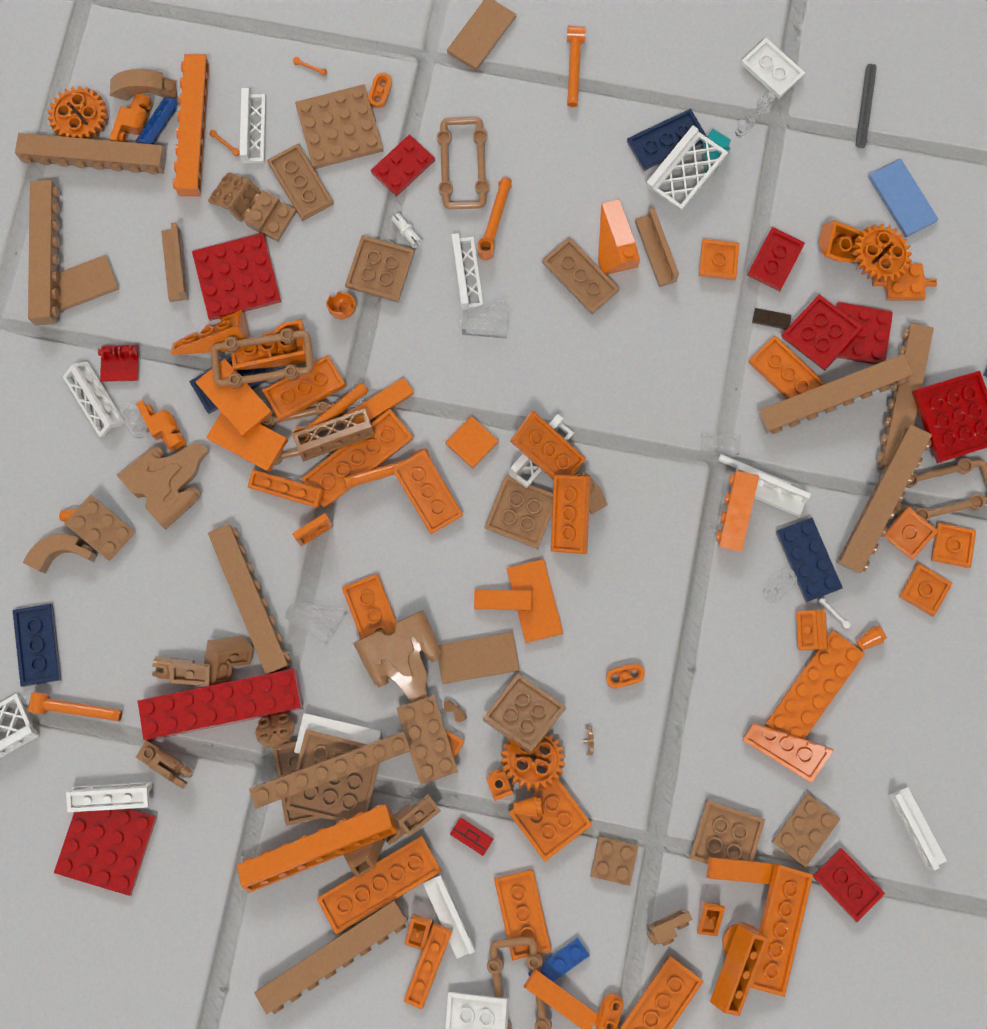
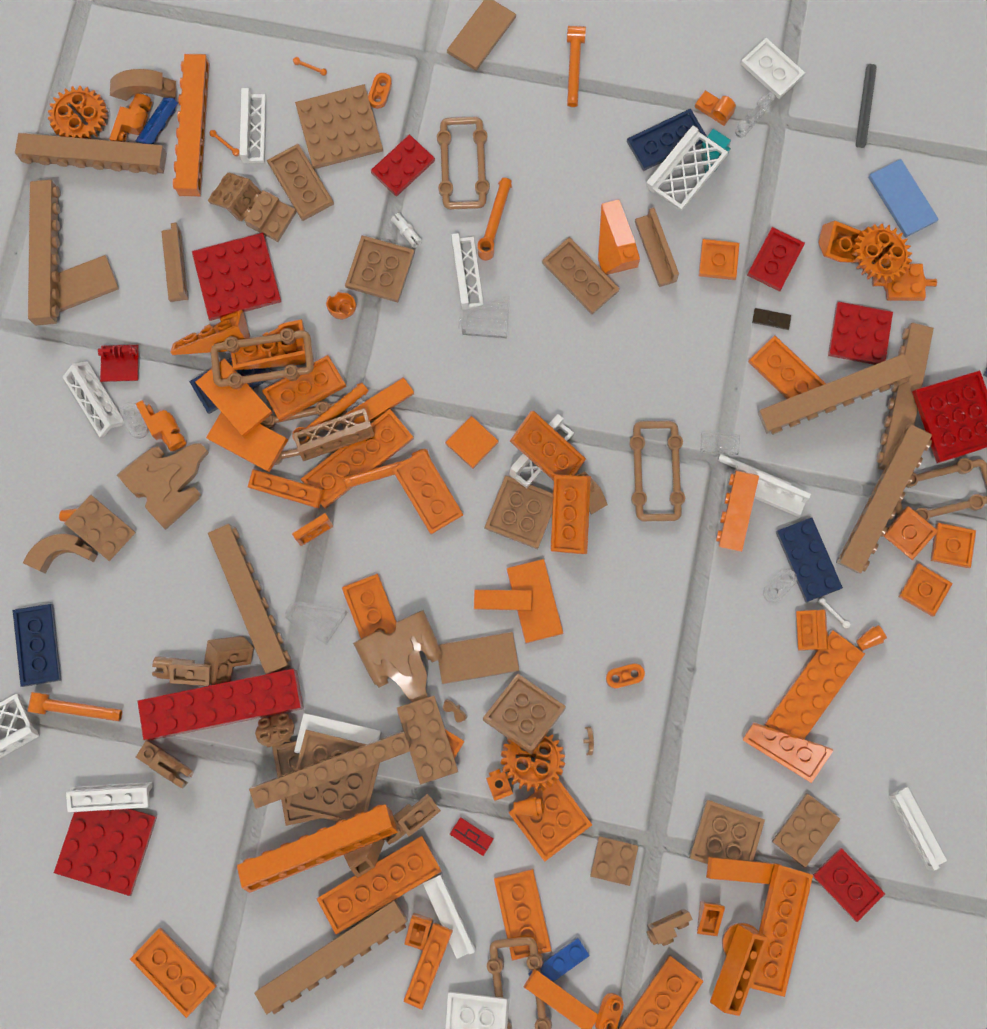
(173, 972): none -> orange plate
(674, 443): none -> medium nougat bar
(717, 109): none -> orange plate
(822, 332): red plate -> none

